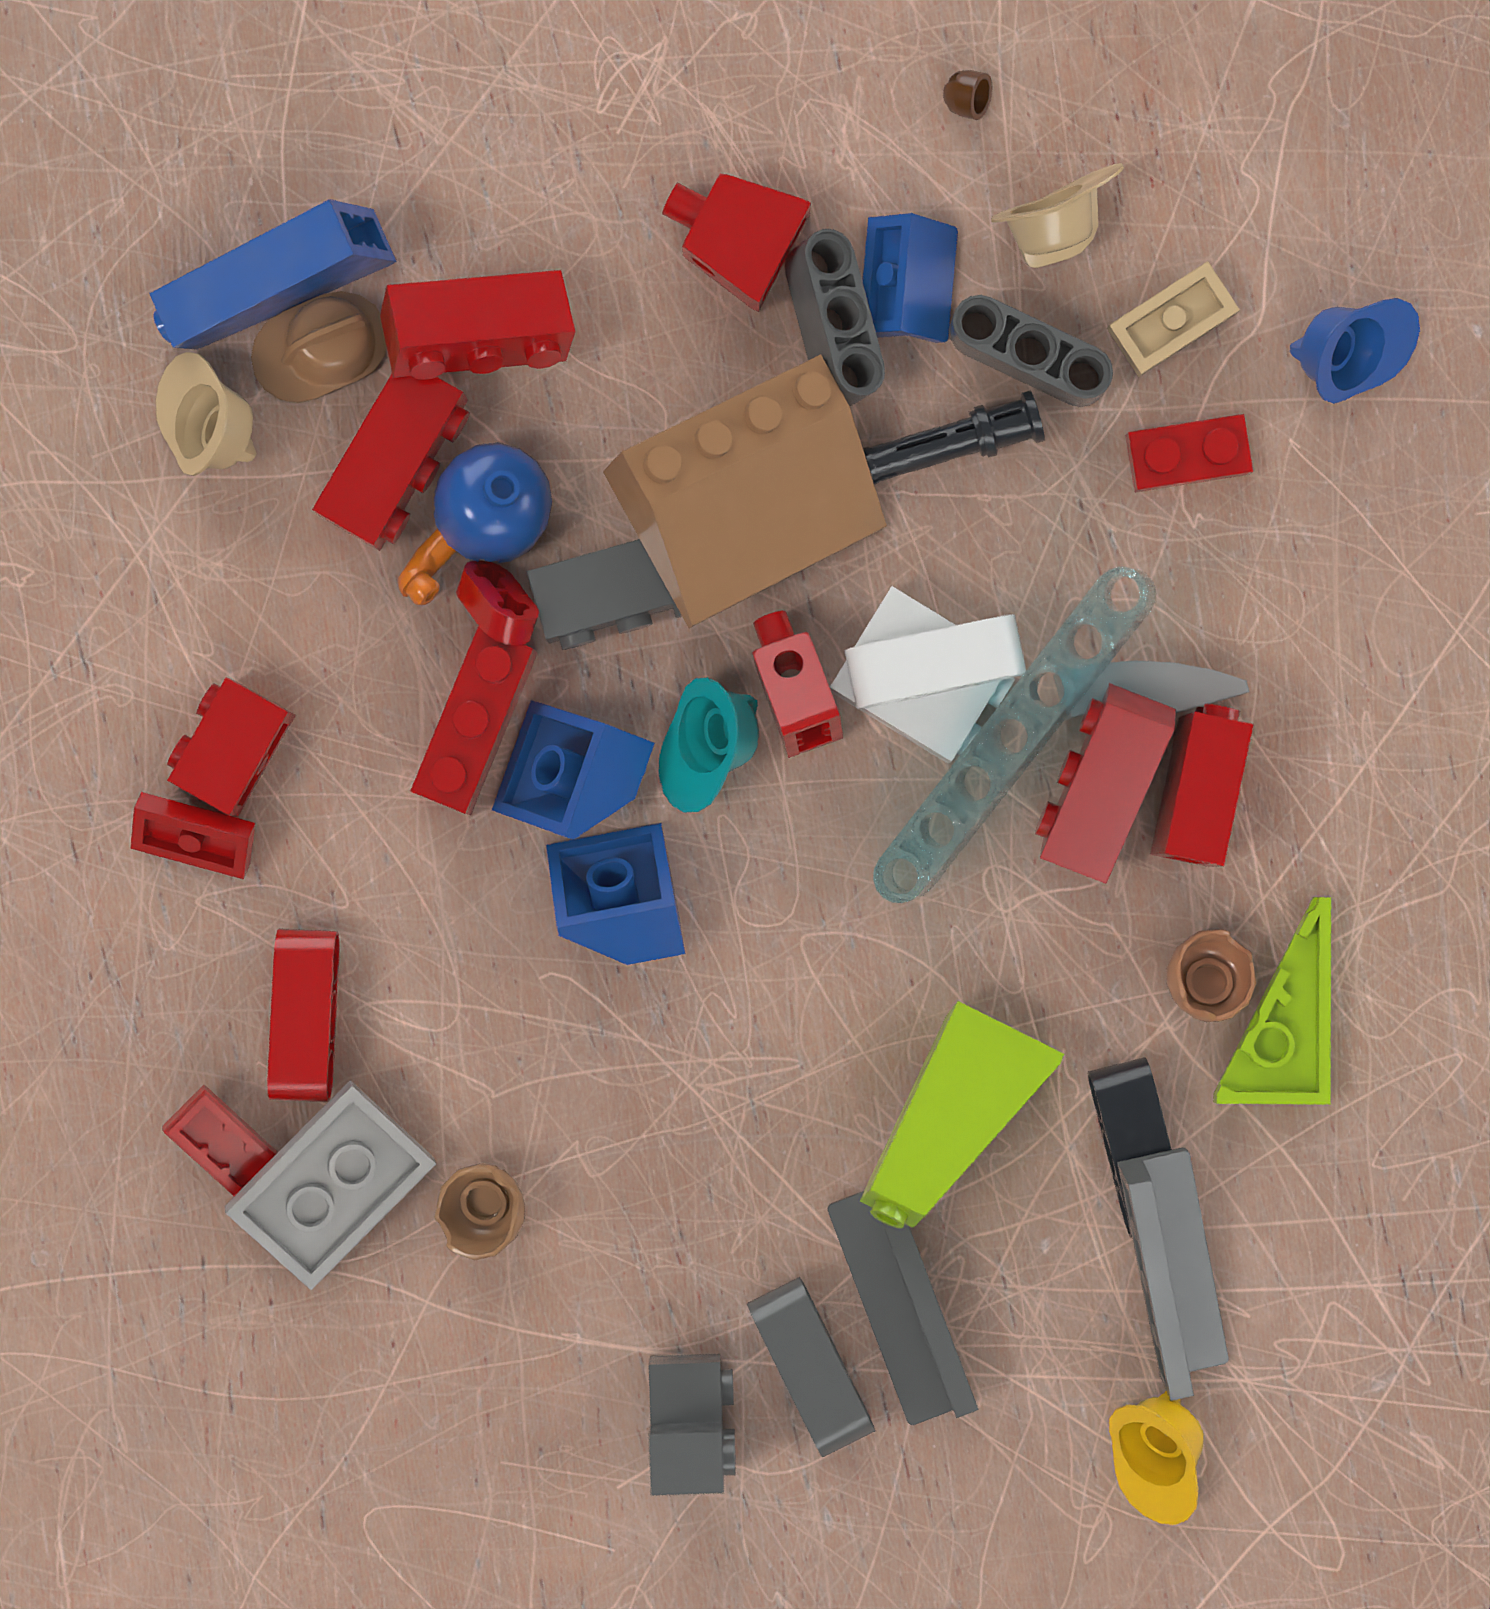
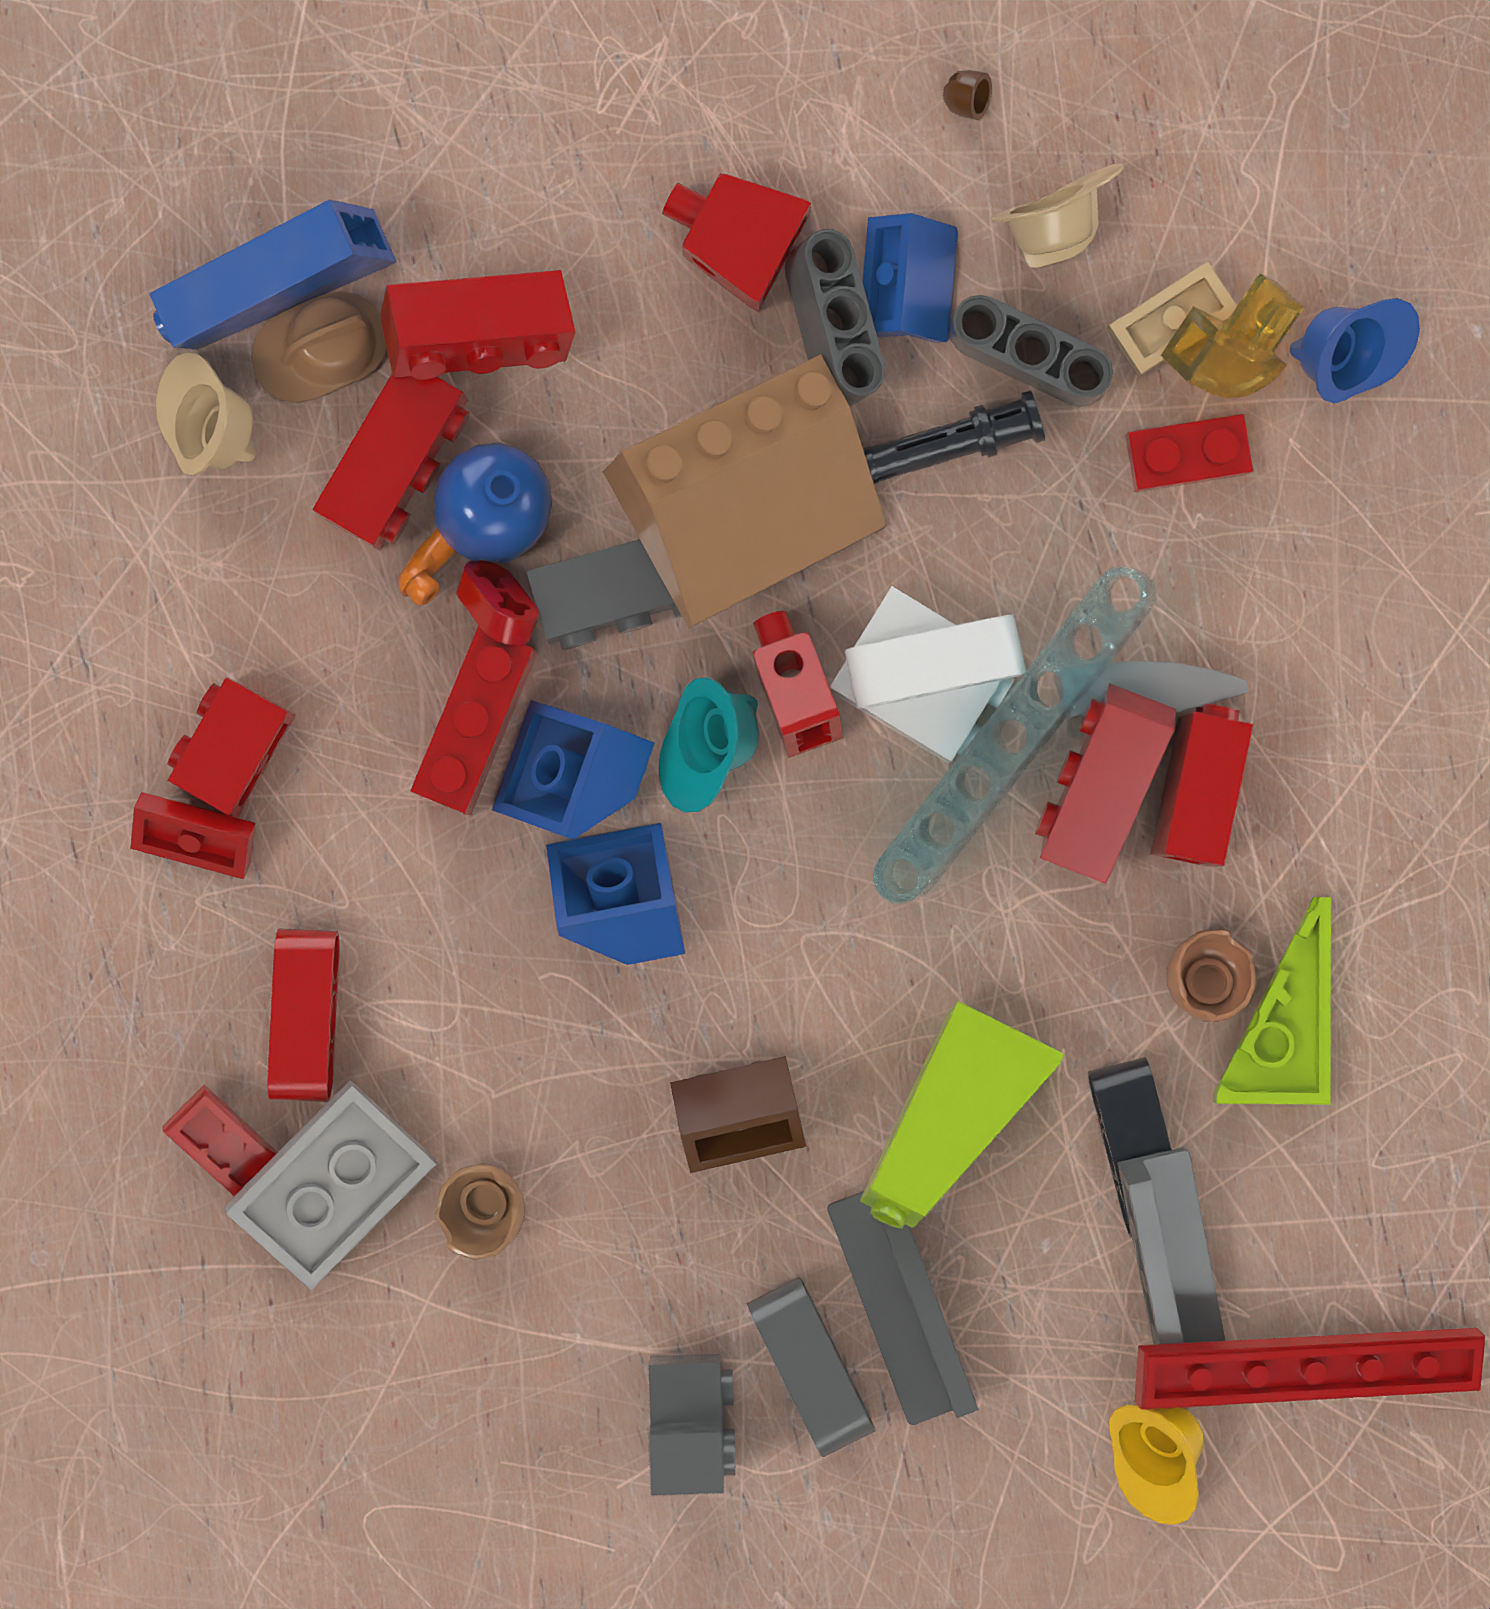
(745, 1097): none -> reddish brown brick
(1237, 354): none -> clear yellow brick
(1309, 1368): none -> red tile

